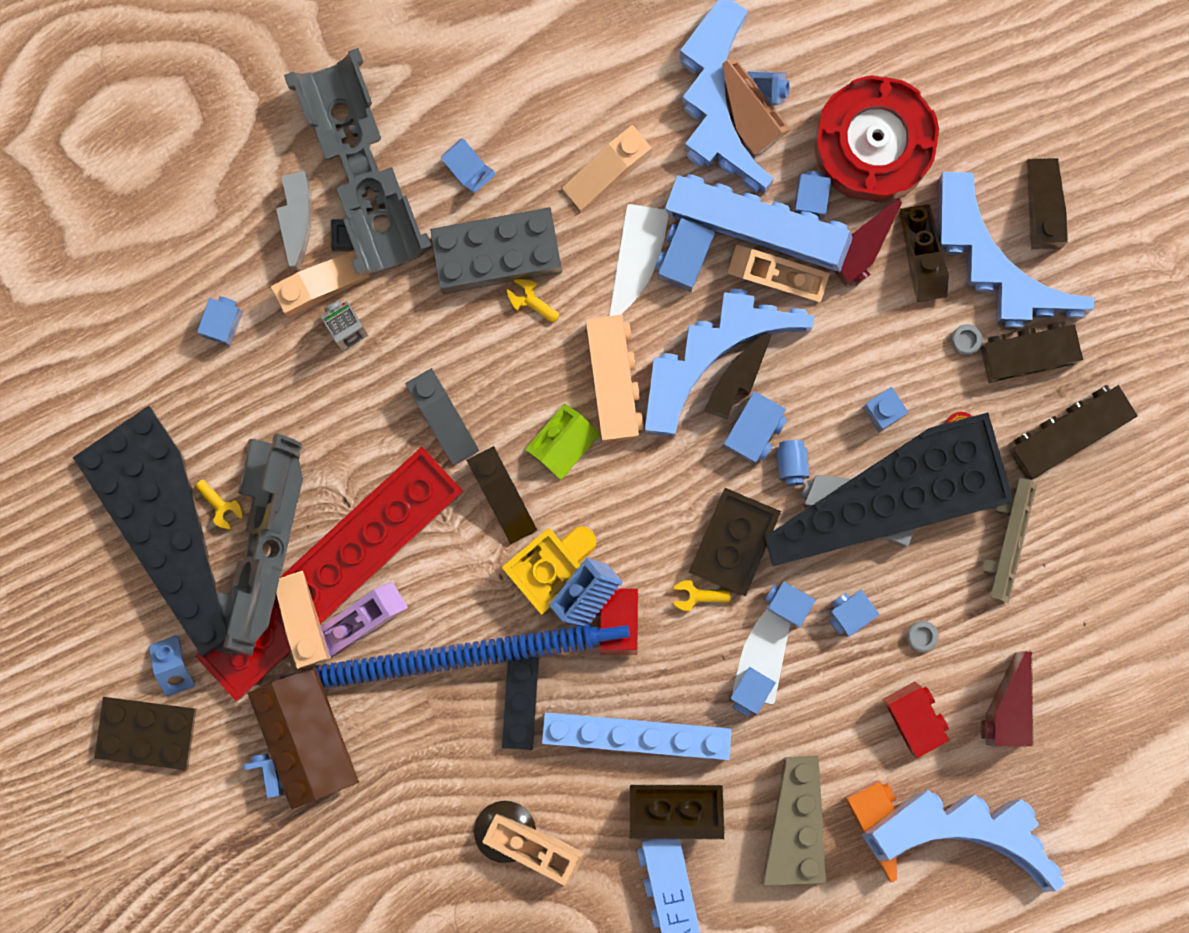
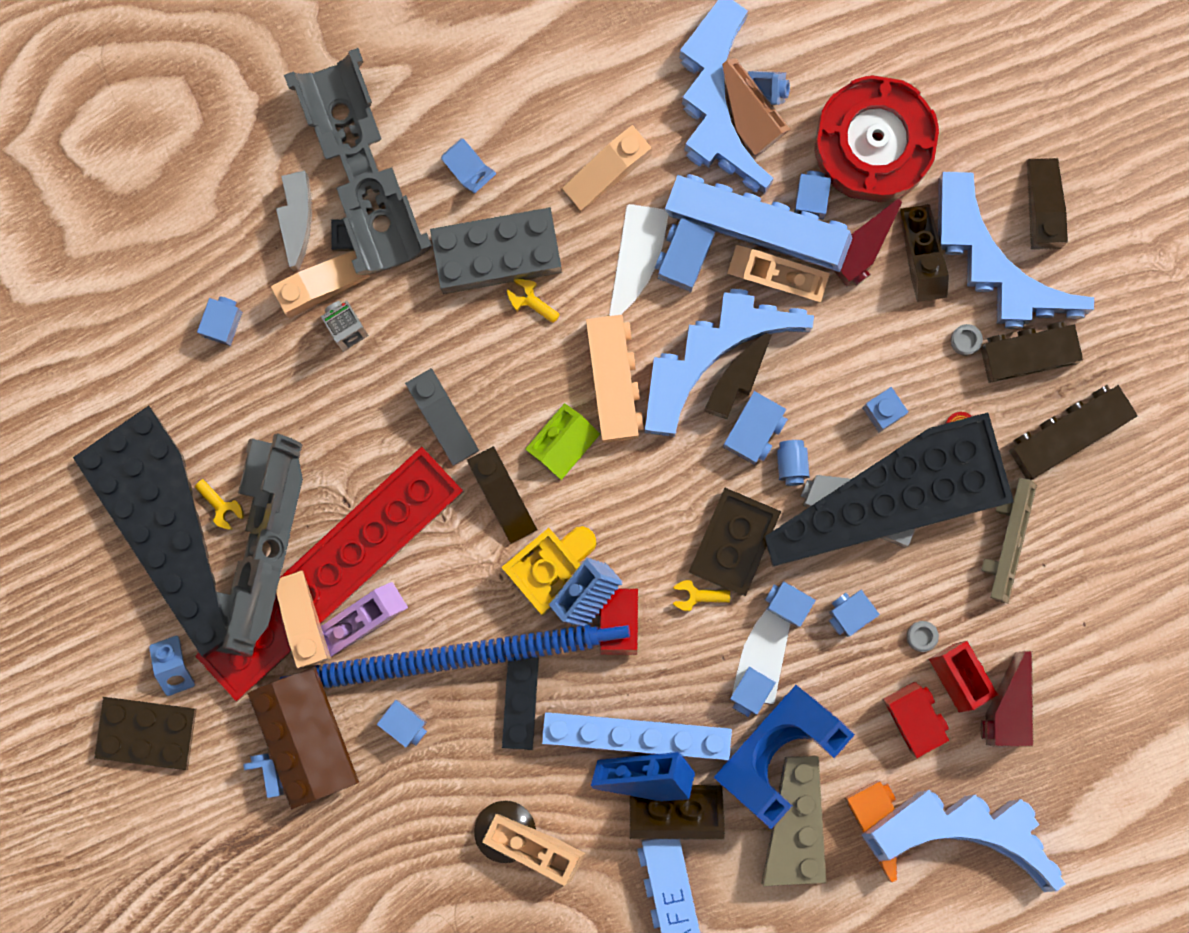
(403, 724): none -> medium blue brick
(646, 776): none -> blue slope
(792, 719): none -> blue arch
(963, 676): none -> red brick

